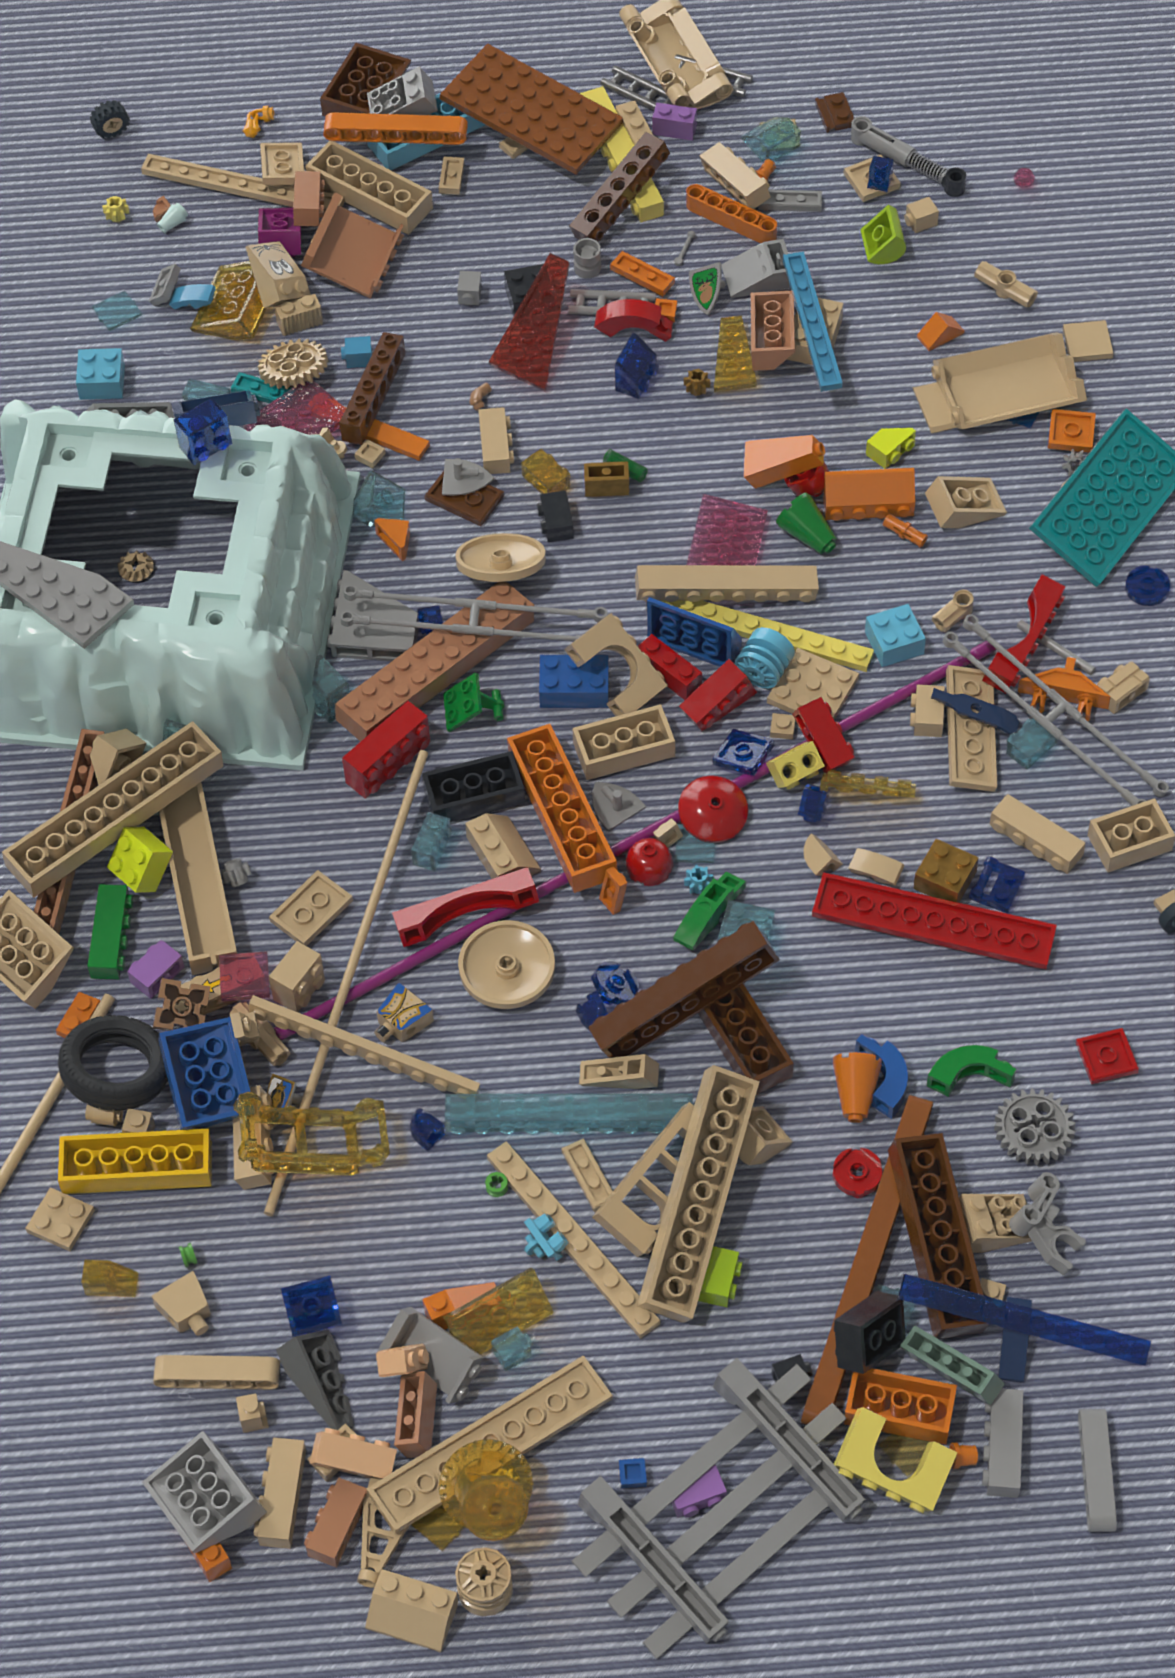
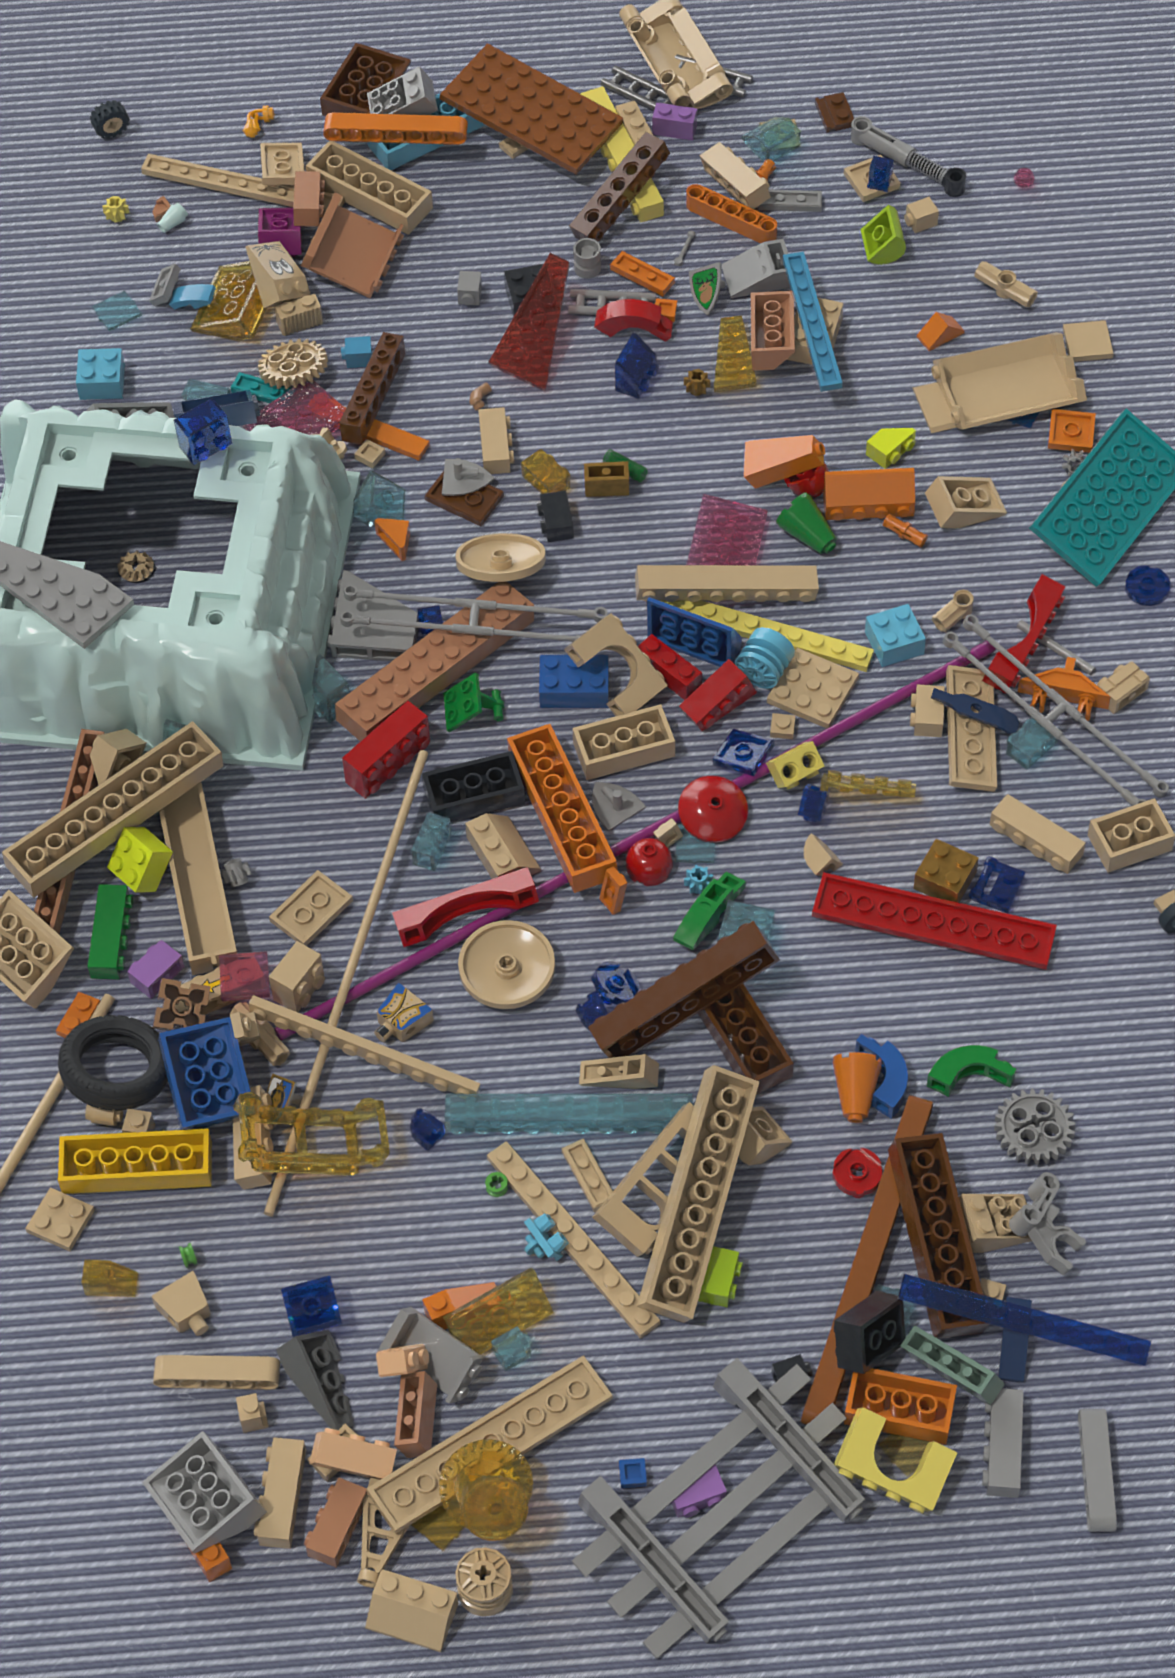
(451, 175): tan plate -> none
(819, 726): red brick -> none
(879, 867): tan slope -> none
(966, 1455): orange piece -> none
(1107, 1056): red plate -> none

